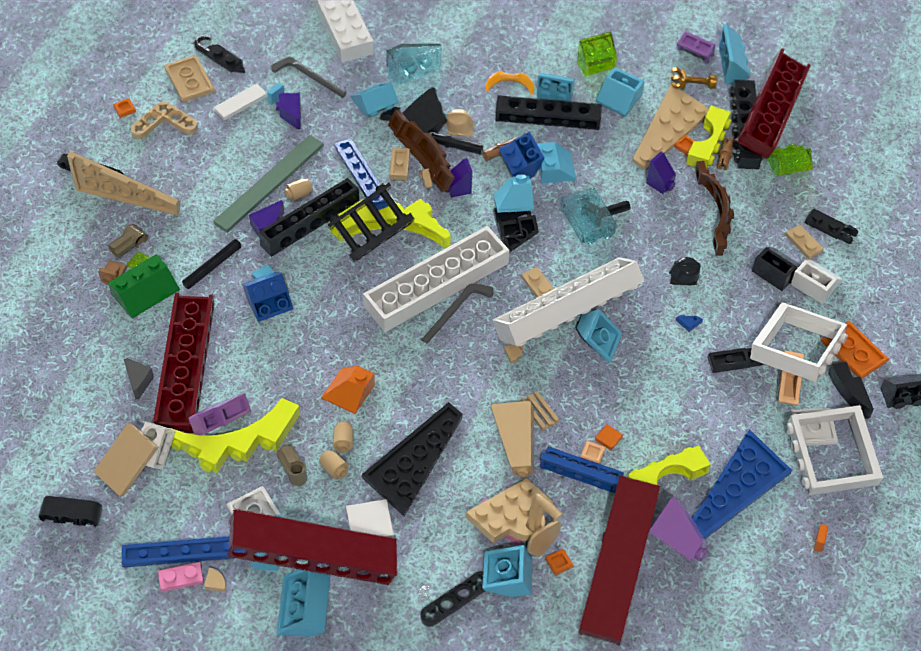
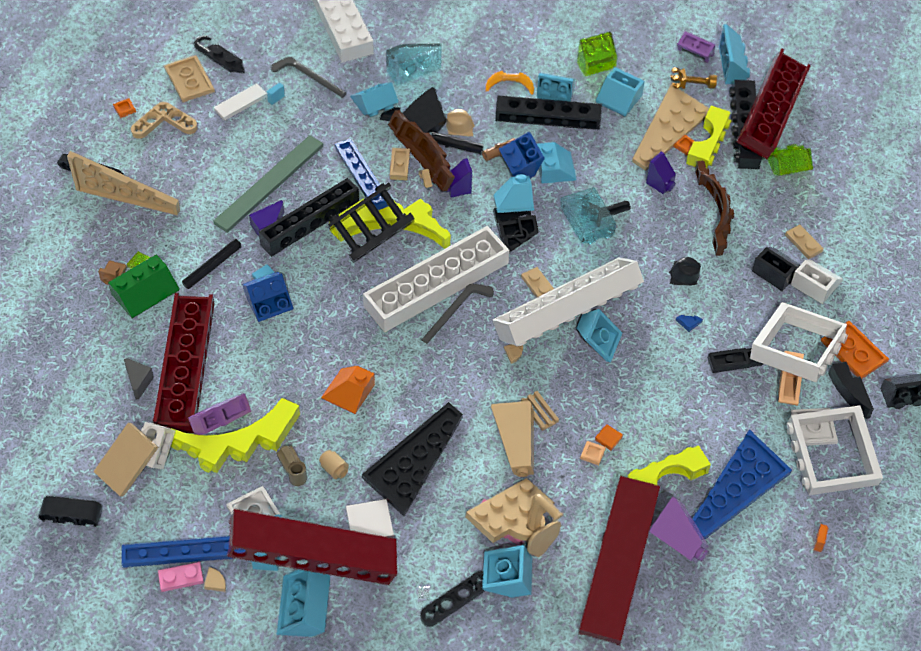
(131, 238): dark tan piece -> none
(290, 108): dark purple slope -> none
(298, 189): tan brick -> none
(343, 437): tan brick -> none
(559, 562): orange tile -> none
(578, 471): blue fence -> none
(725, 154): medium nougat pin -> none
(831, 226): black hinge -> none

